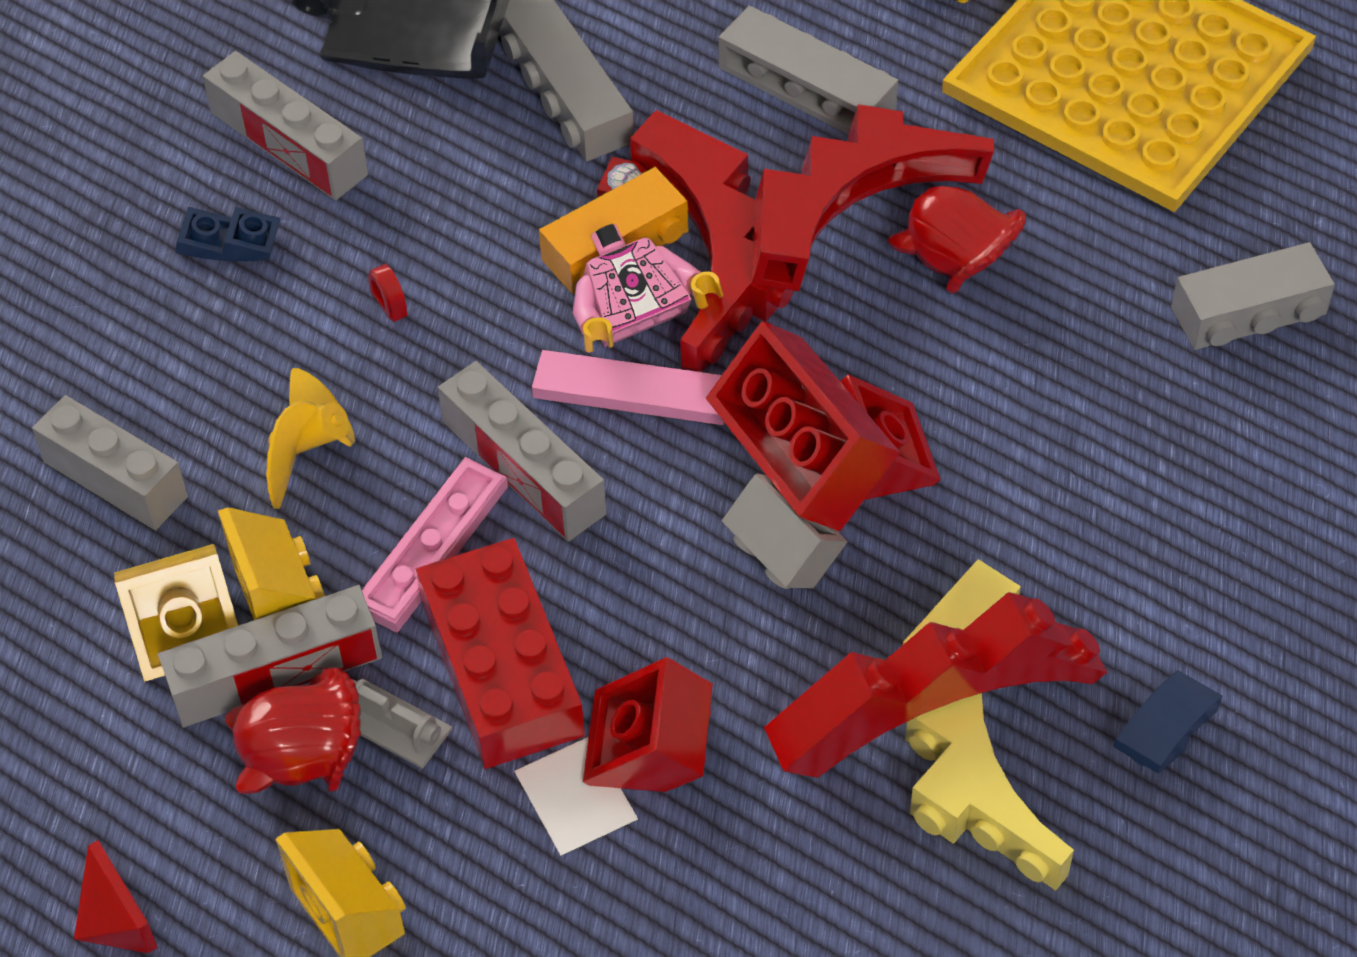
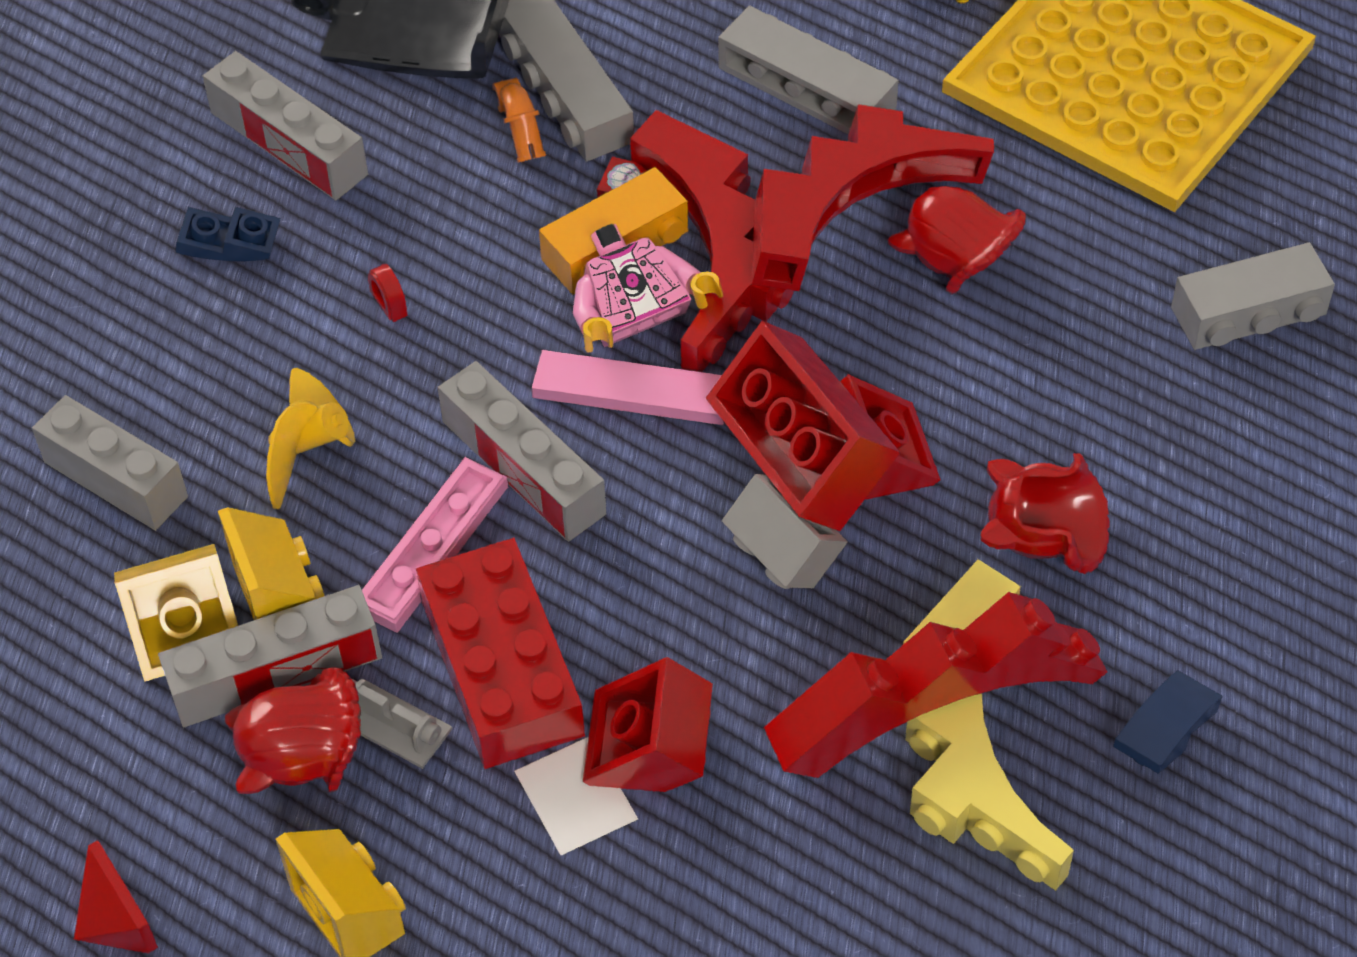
(521, 118): none -> orange piece
(1048, 512): none -> red hair

